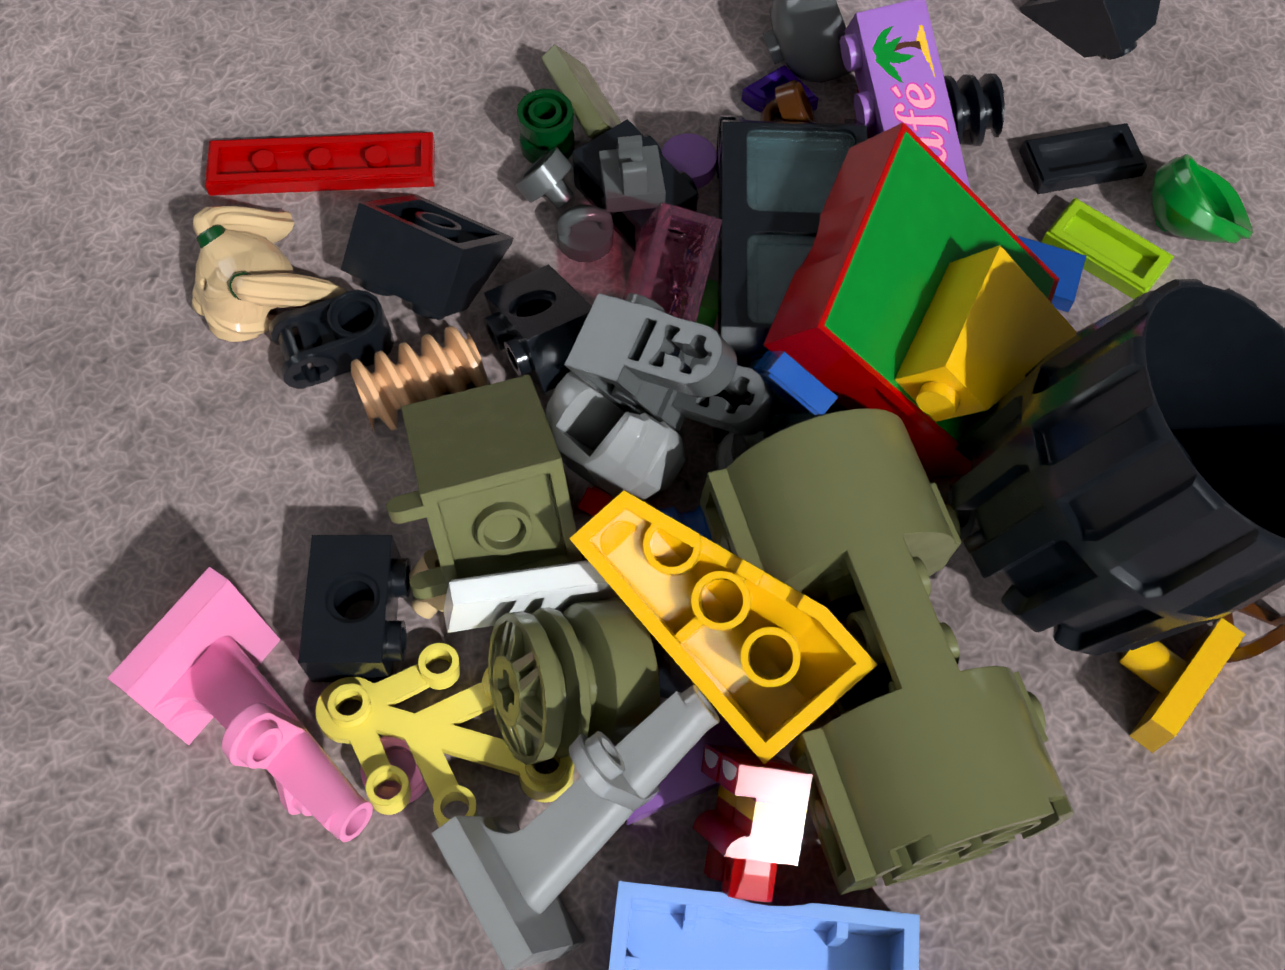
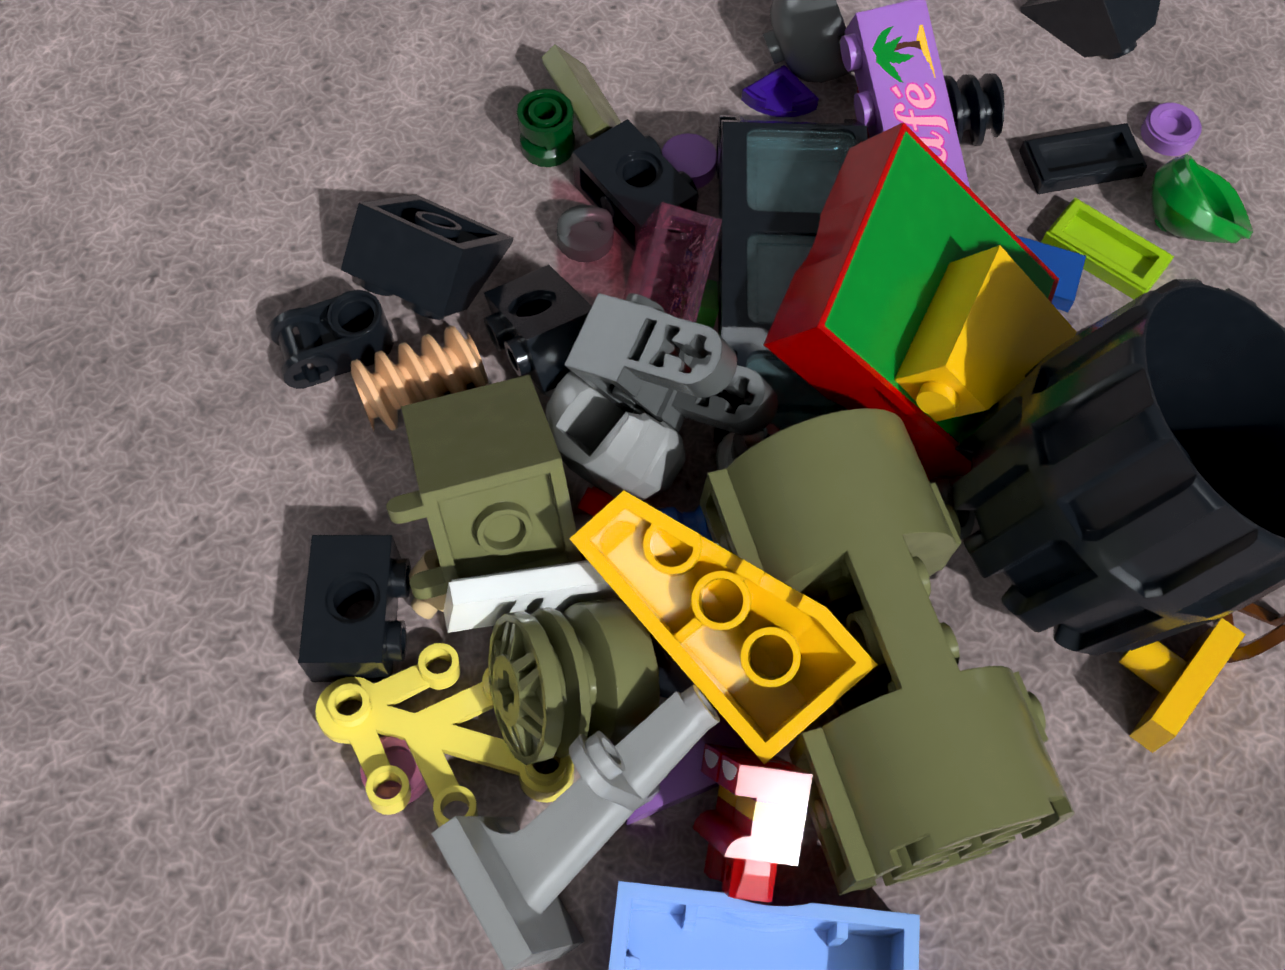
(205, 666): bright pink piece -> none
(246, 274): tan hair -> none
(320, 163): red tile -> none
(546, 178): dark grey tile -> none
(631, 176): dark grey tile -> none
(791, 103): reddish brown tile -> none
(795, 383): blue tile -> none
(1171, 129): none -> medium lavender tile

